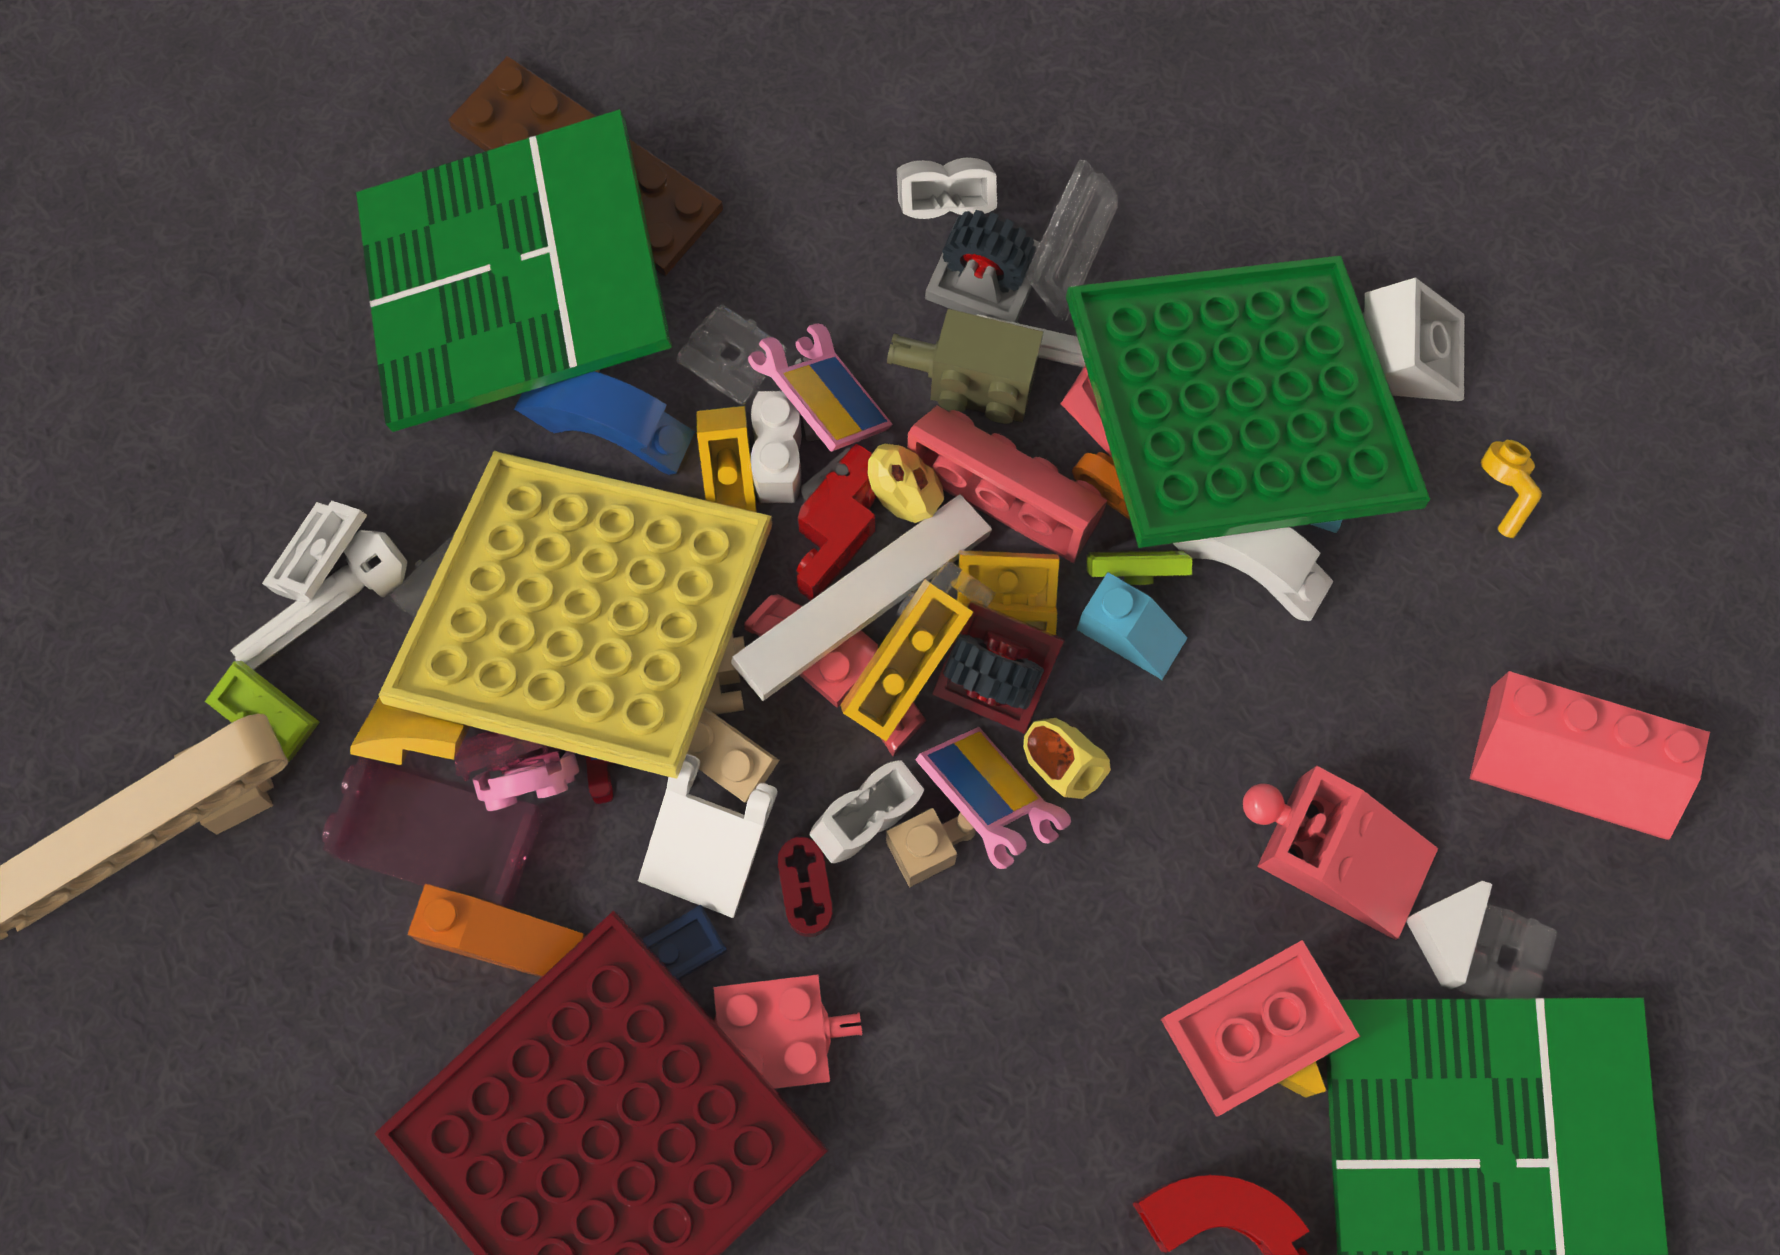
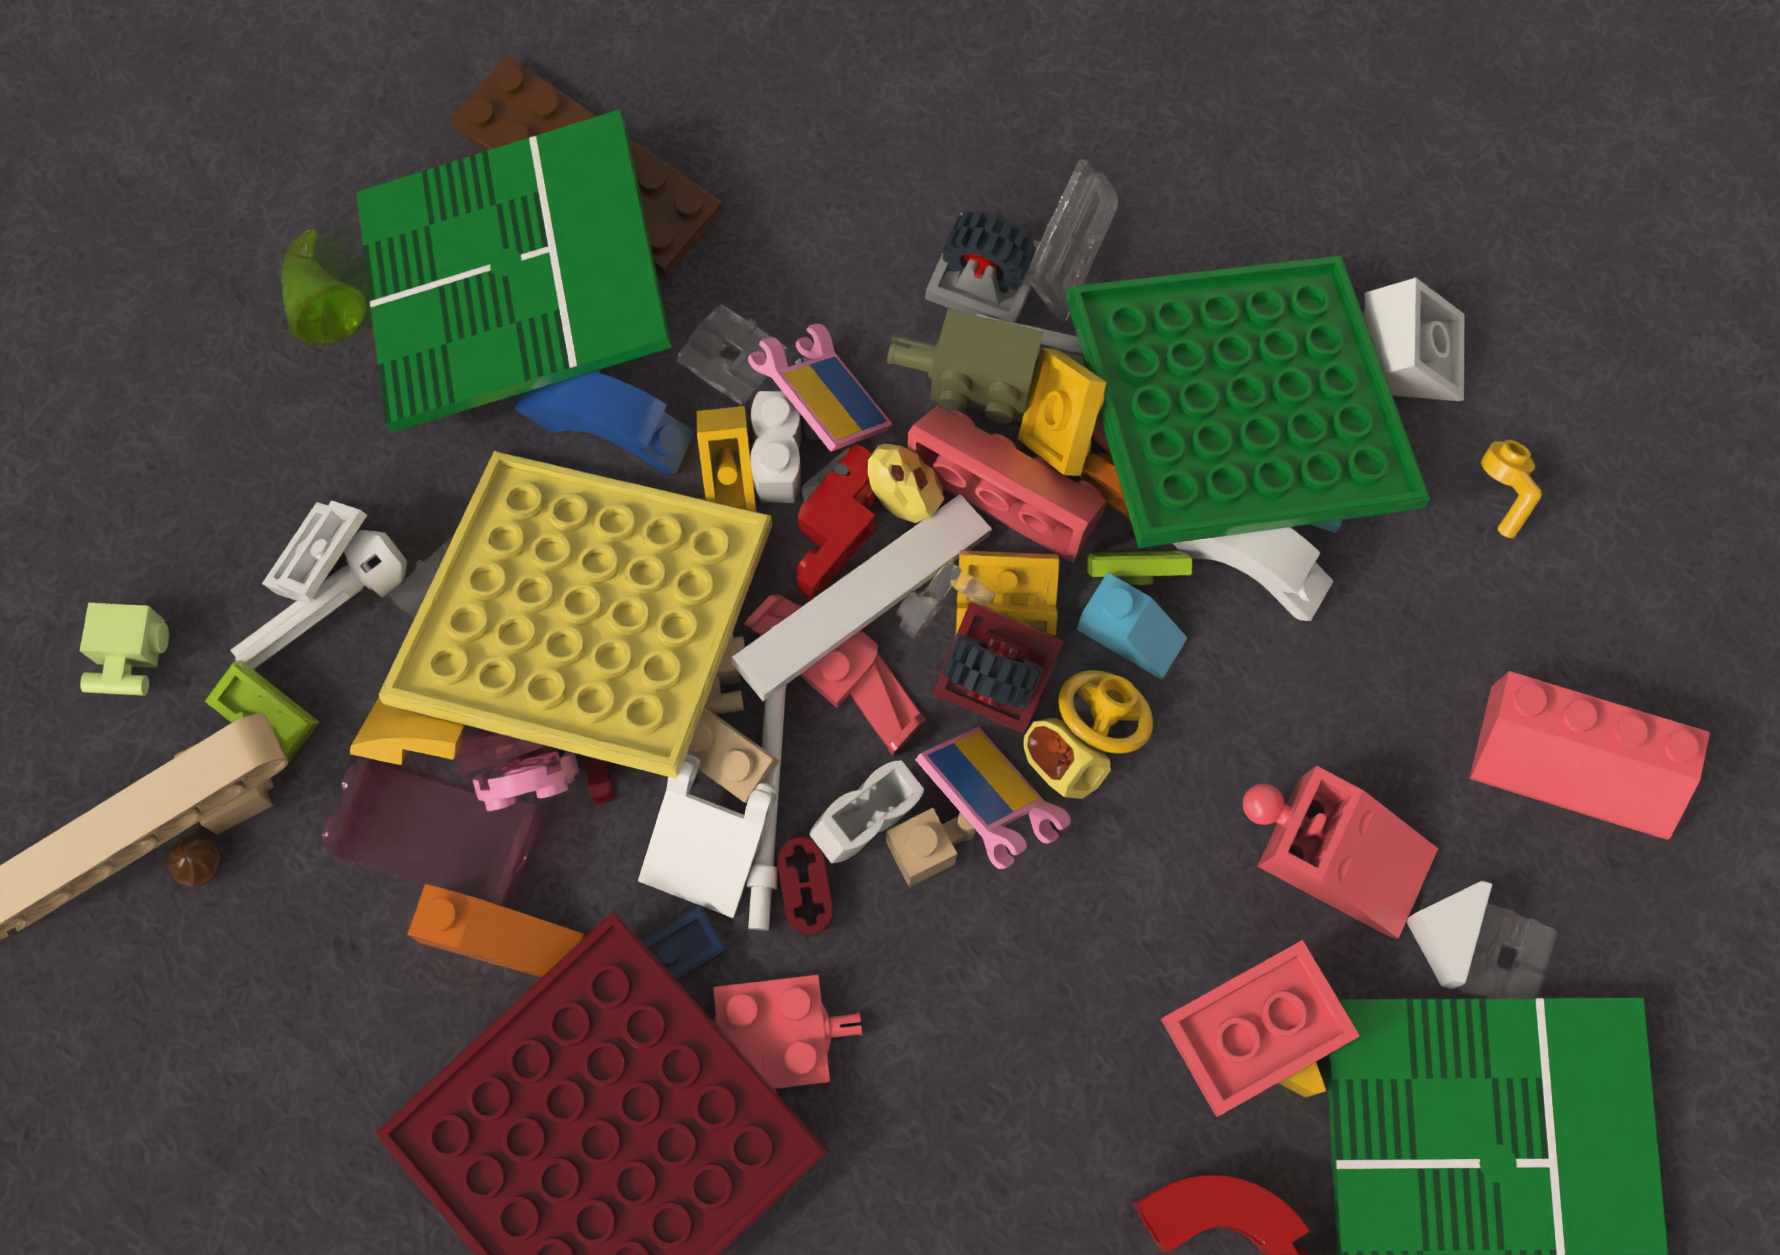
(120, 639): none -> yellowish green brick
(194, 861): none -> reddish brown plate
(307, 287): none -> clear neon green hat
(763, 874): none -> white bar
(905, 660): yellow brick -> none
(959, 186): white brick -> none
(1061, 411): none -> yellow plate
(1110, 700): none -> yellow piece

